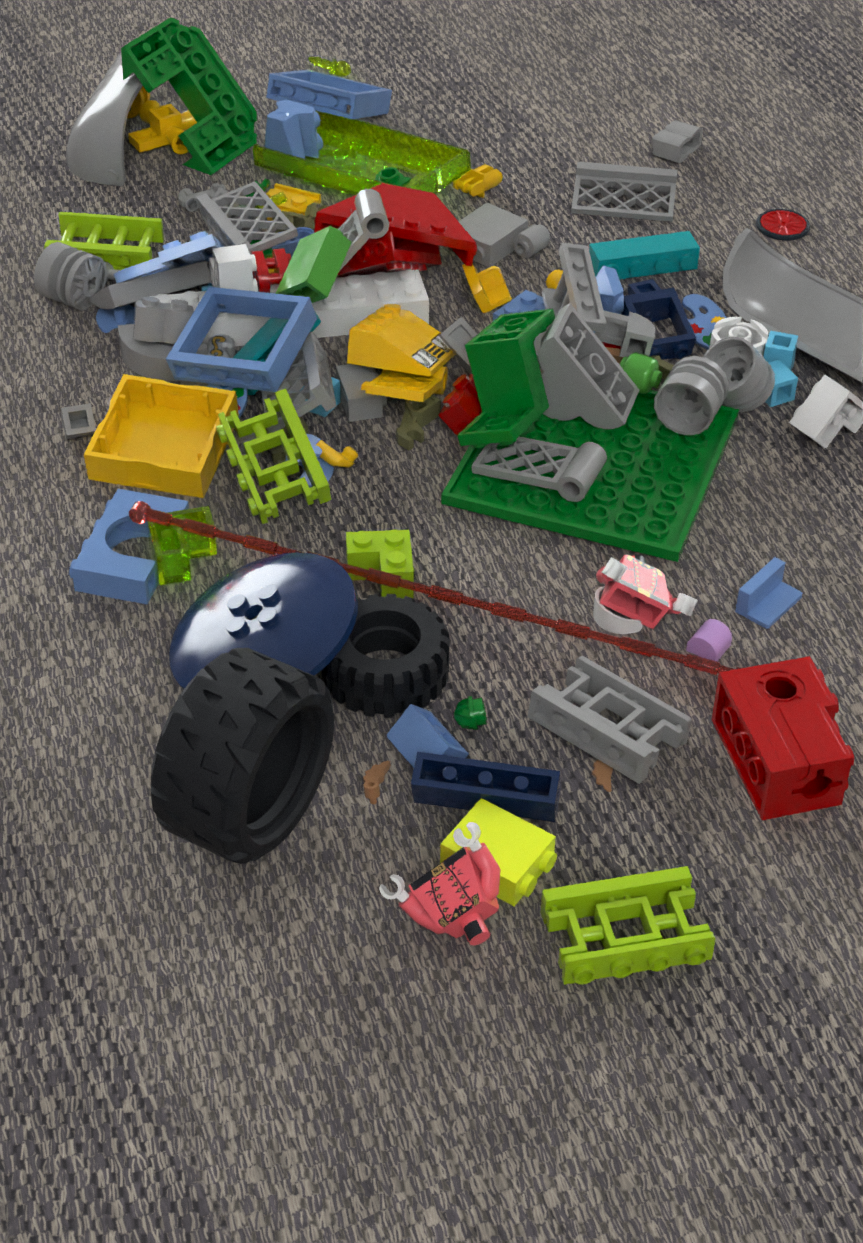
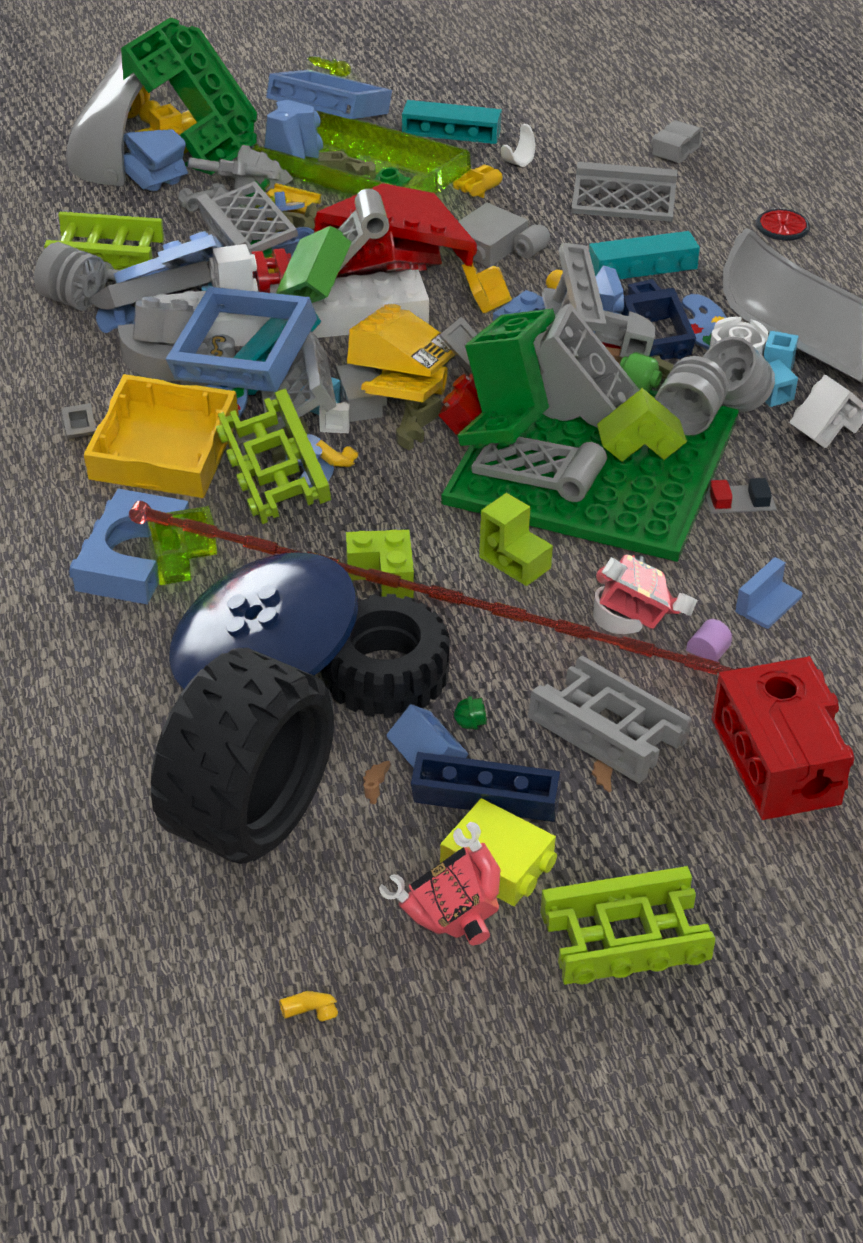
(154, 158): none -> medium blue piece
(248, 168): none -> light grey bar
(282, 205): none -> medium blue piece
(307, 1002): none -> yellow arm
(335, 420): none -> white tile
(341, 161): none -> olive piece
(451, 121): none -> teal brick
(510, 544): none -> lime brick
(525, 150): none -> white helmet
(638, 423): none -> lime brick
(741, 498): none -> piece

